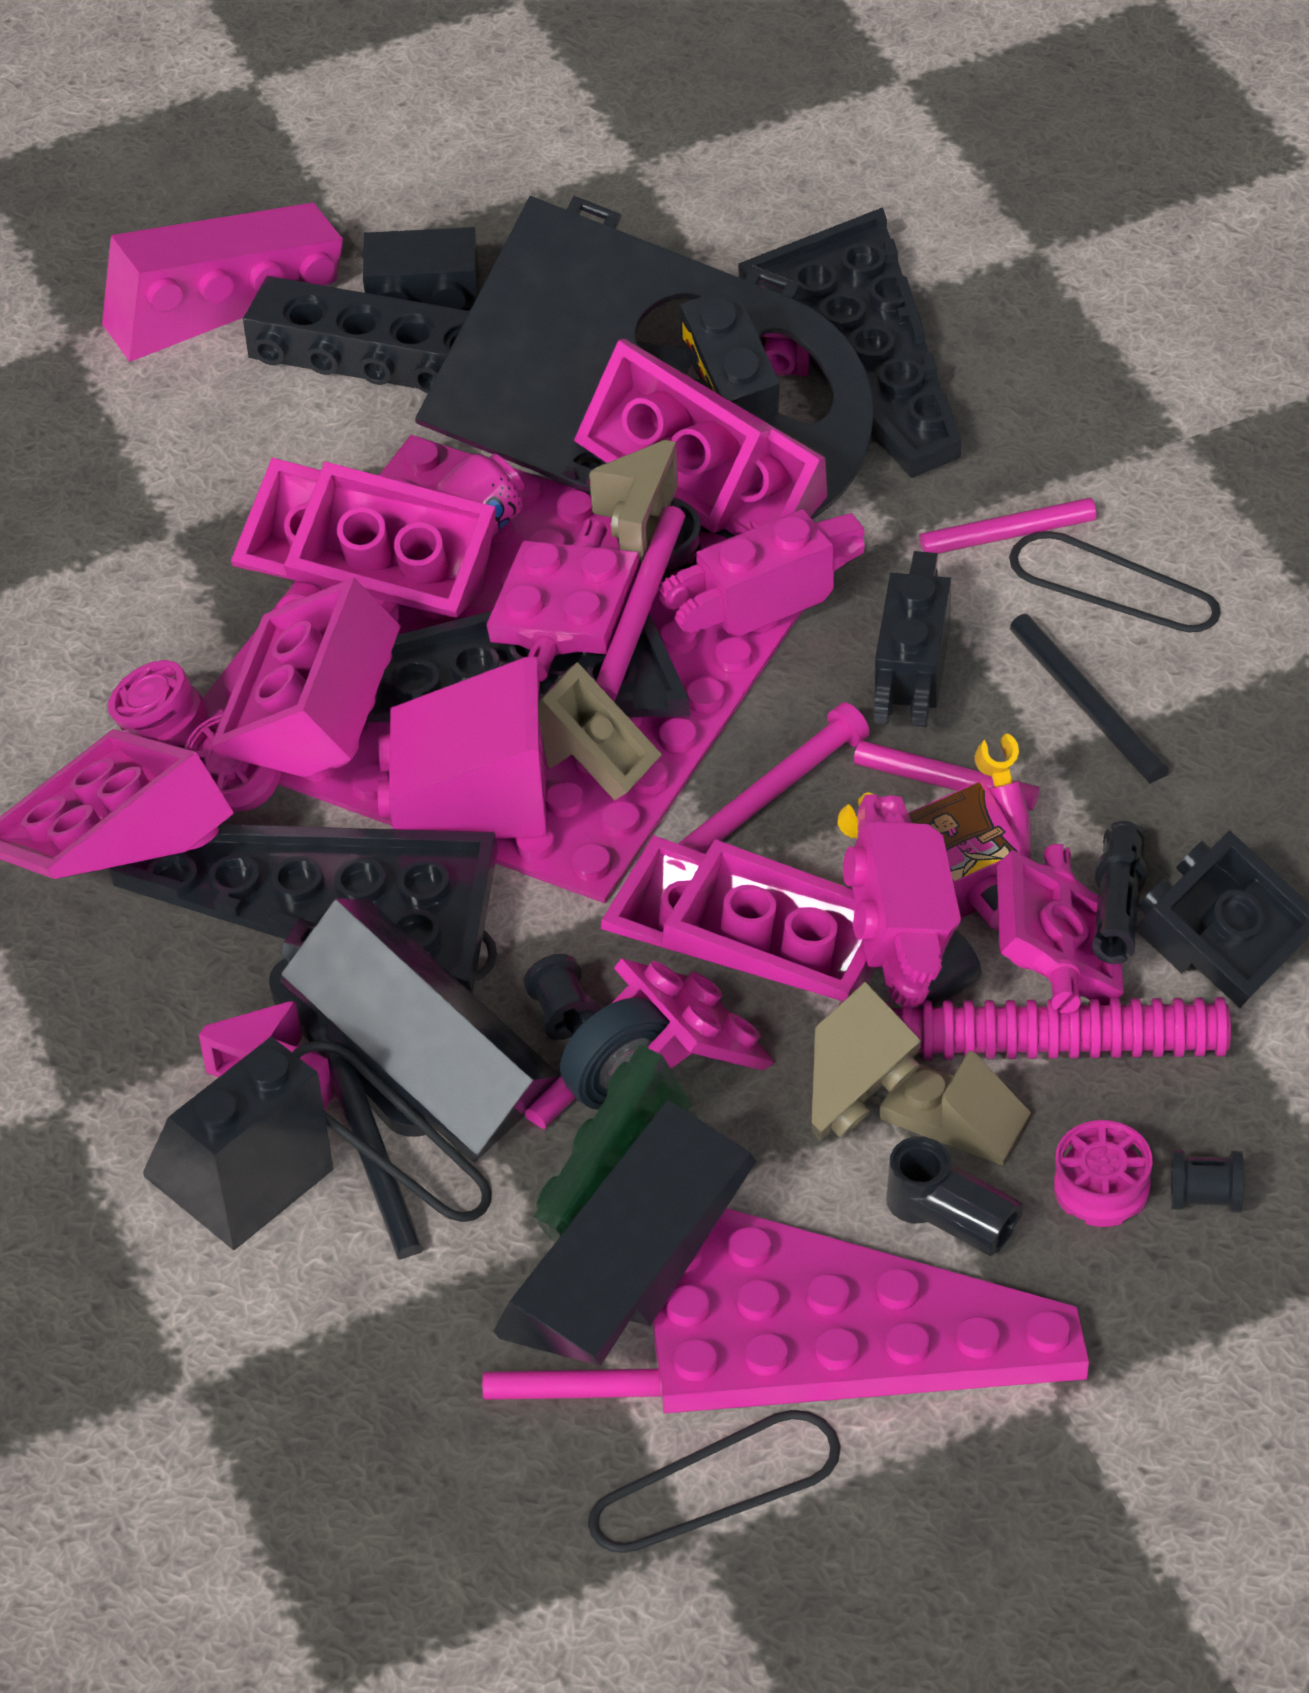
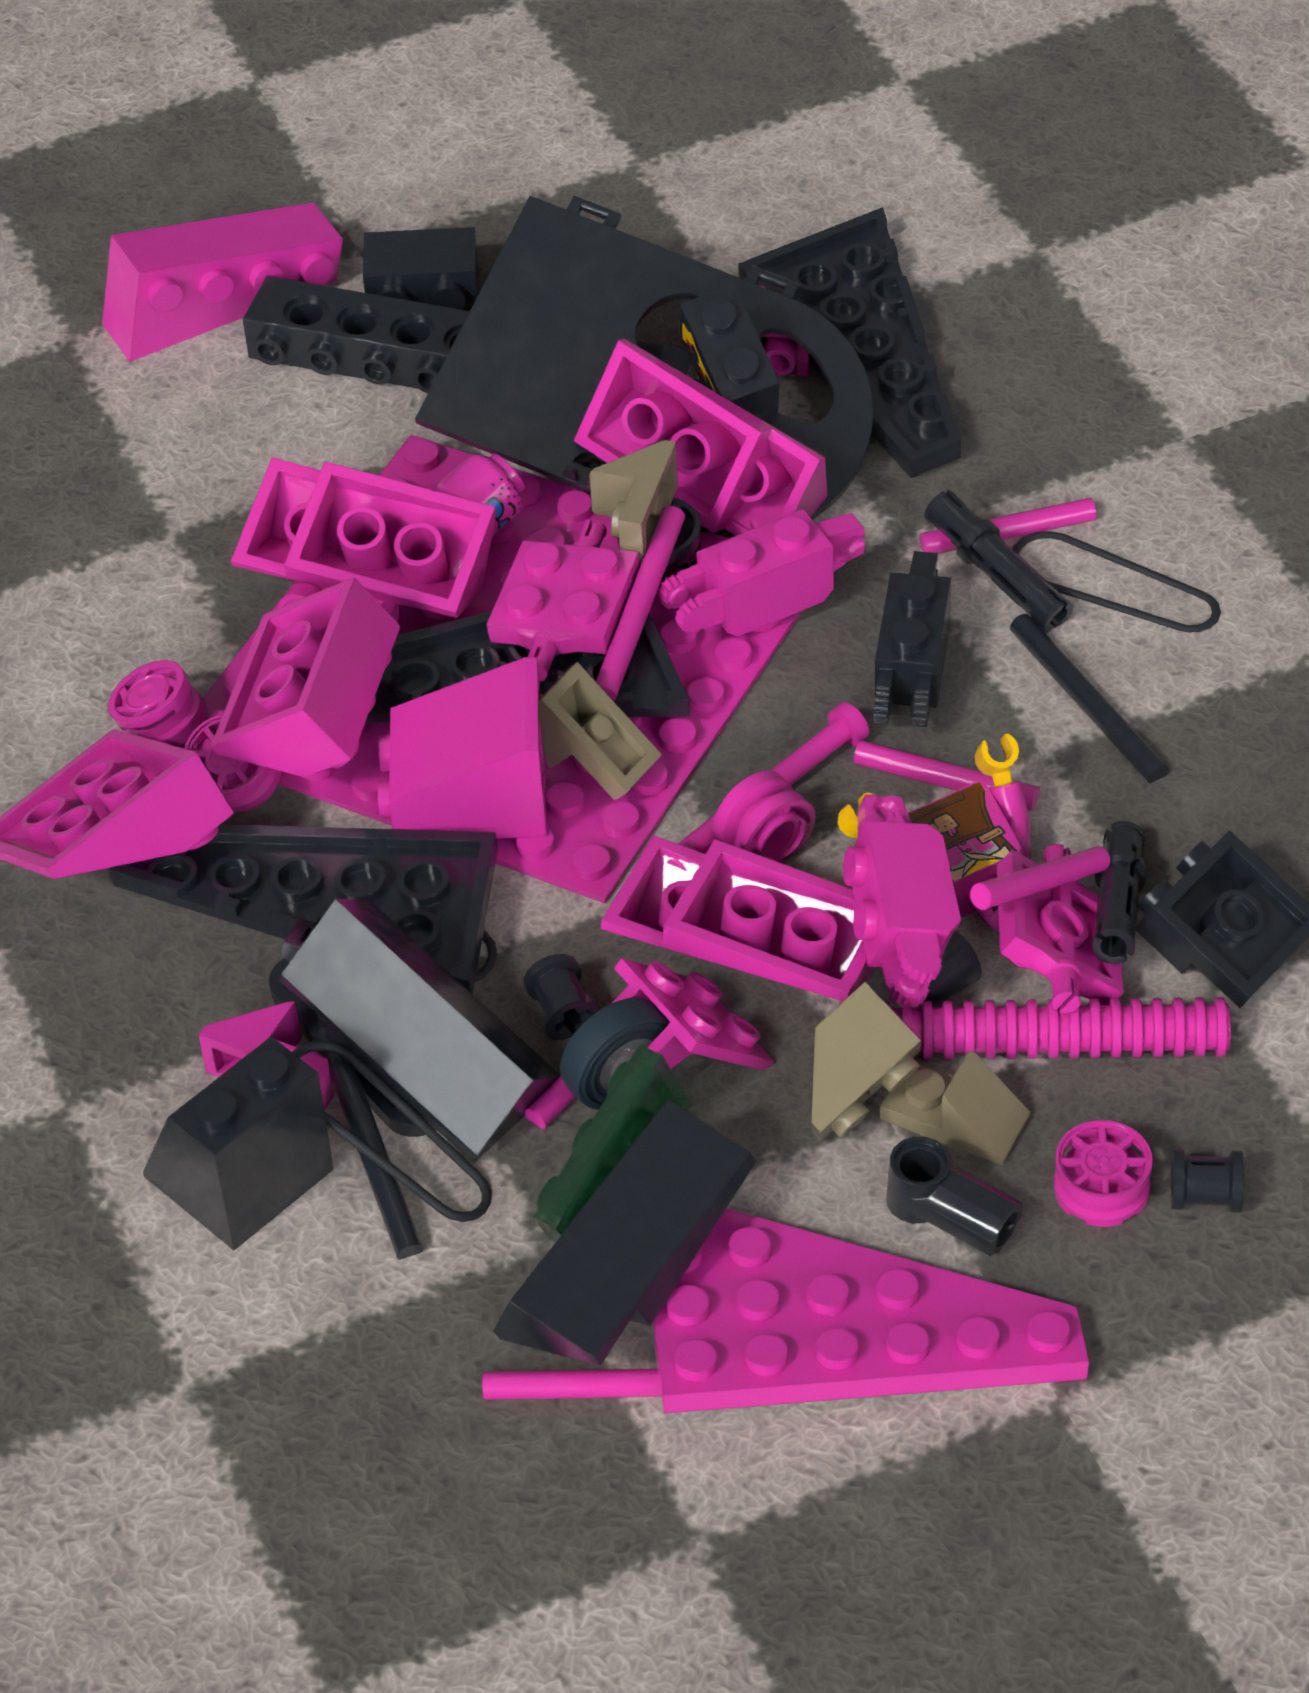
(728, 1511): black piece -> none
(765, 817): none -> dark pink wheel
(980, 545): none -> black pin
(1039, 877): none -> dark pink bar

